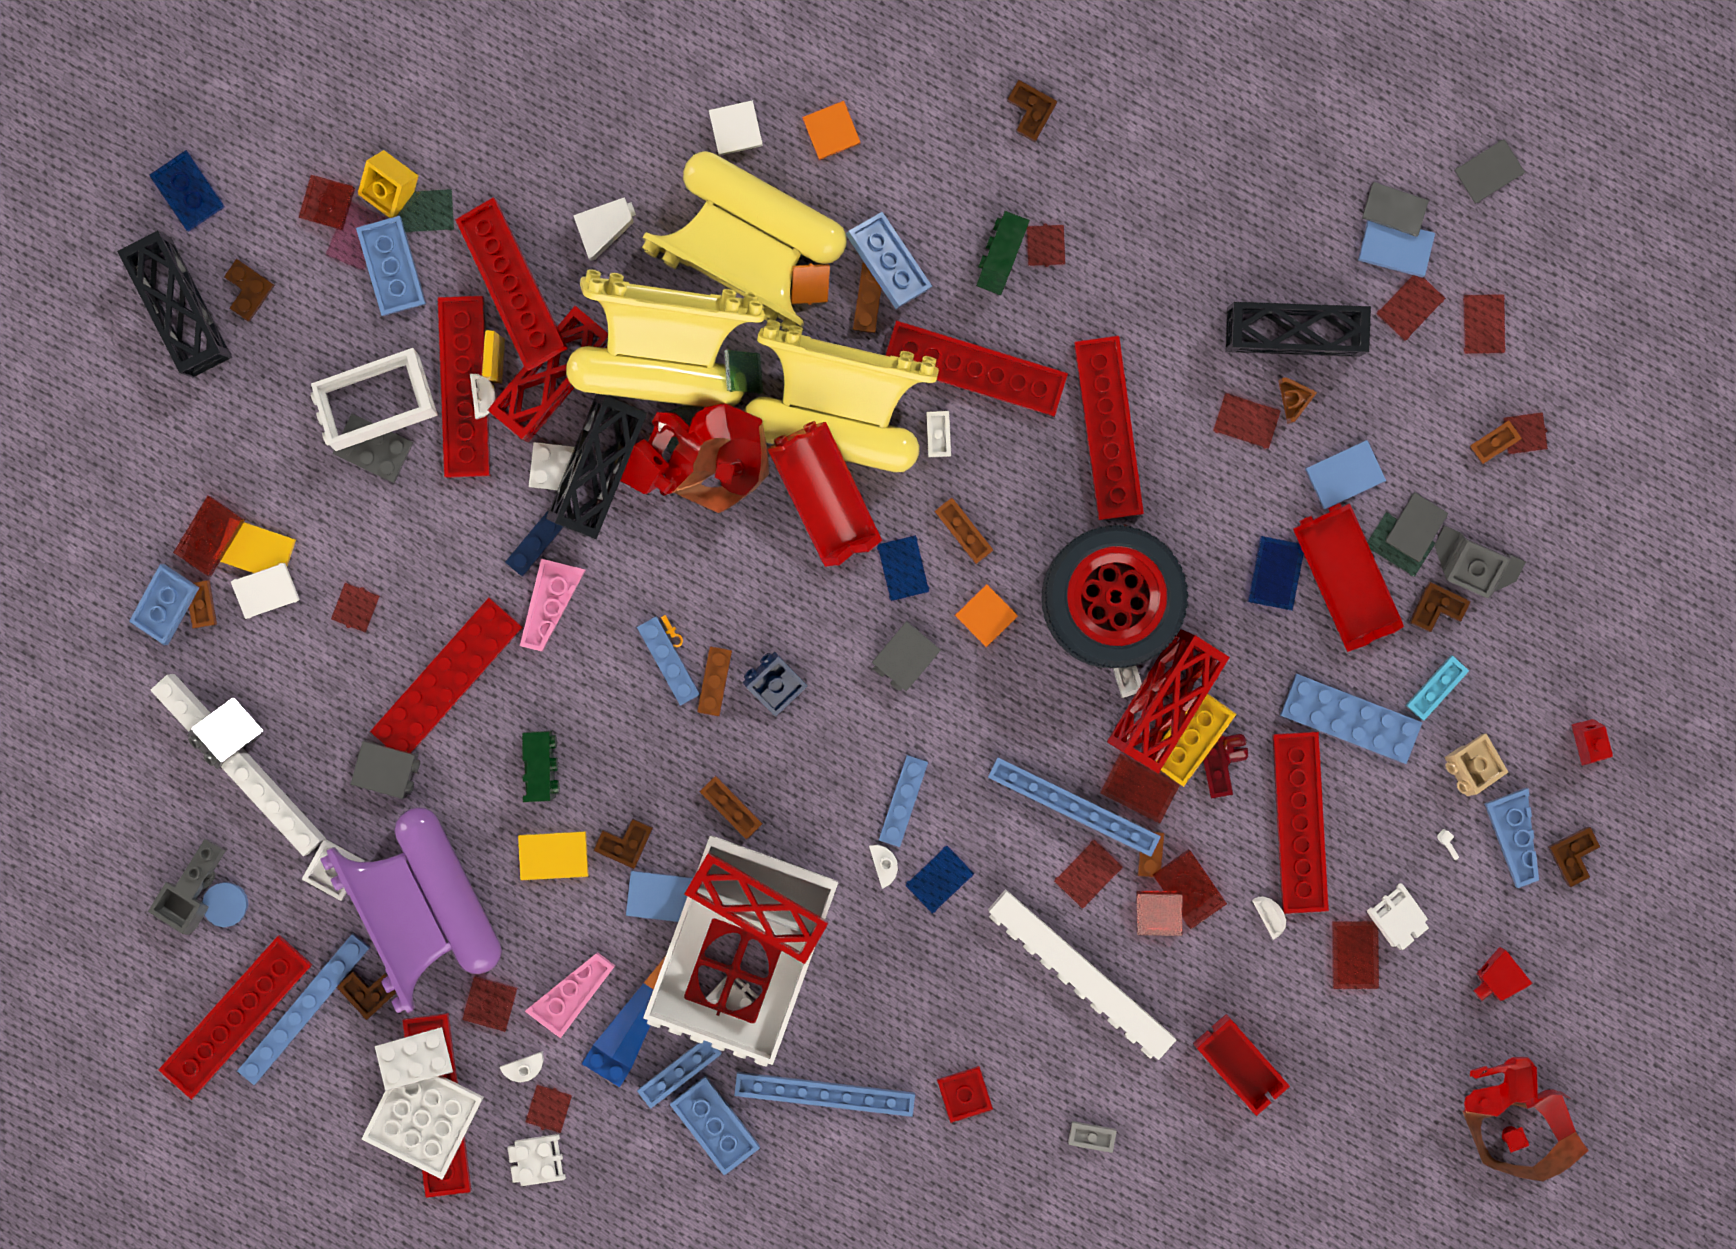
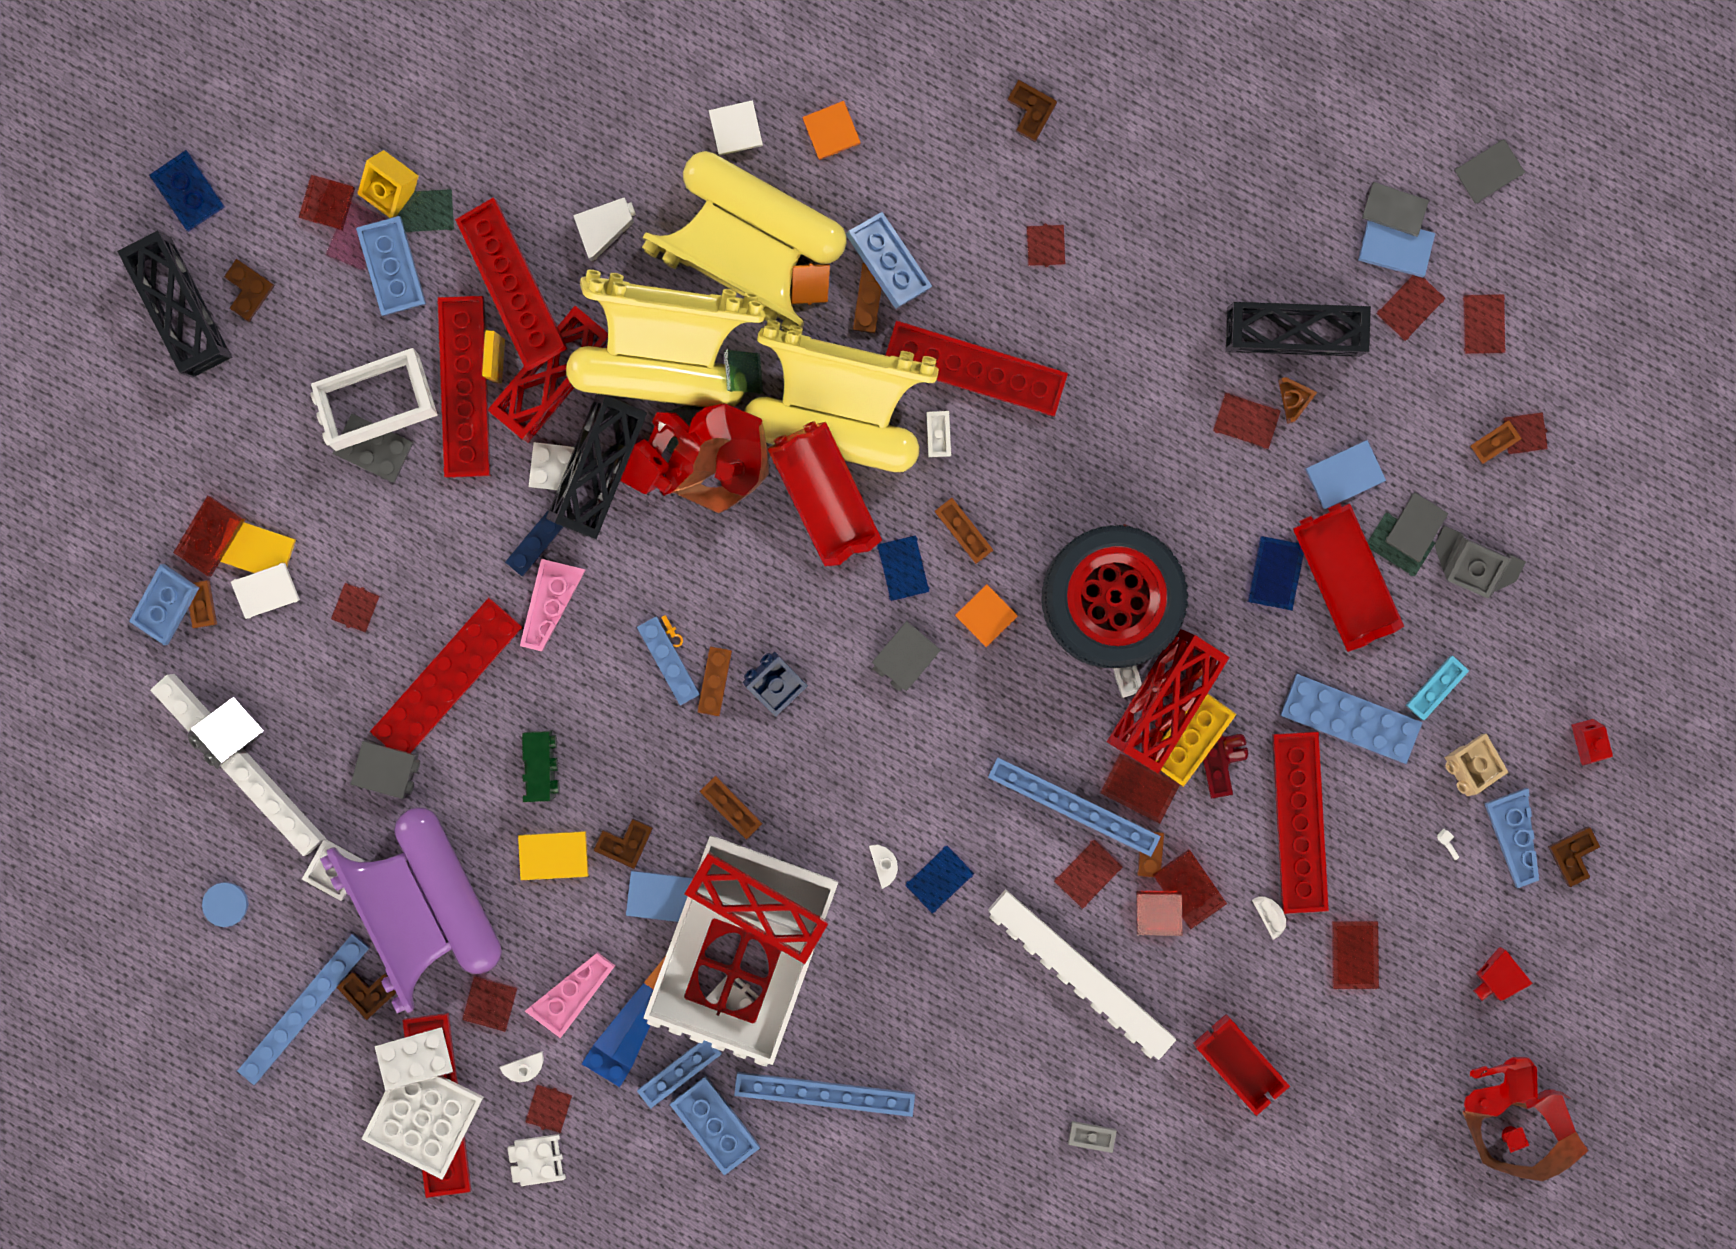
(178, 903): dark grey plate -> none
(235, 1017): red plate -> none
(483, 395): white plate -> none
(903, 801): medium blue plate -> none
(964, 1094): red tile -> none
(1002, 252): dark green wedge -> none
(1108, 427): red plate -> none
(1399, 918): white plate -> none
(1437, 601): reddish brown plate -> none

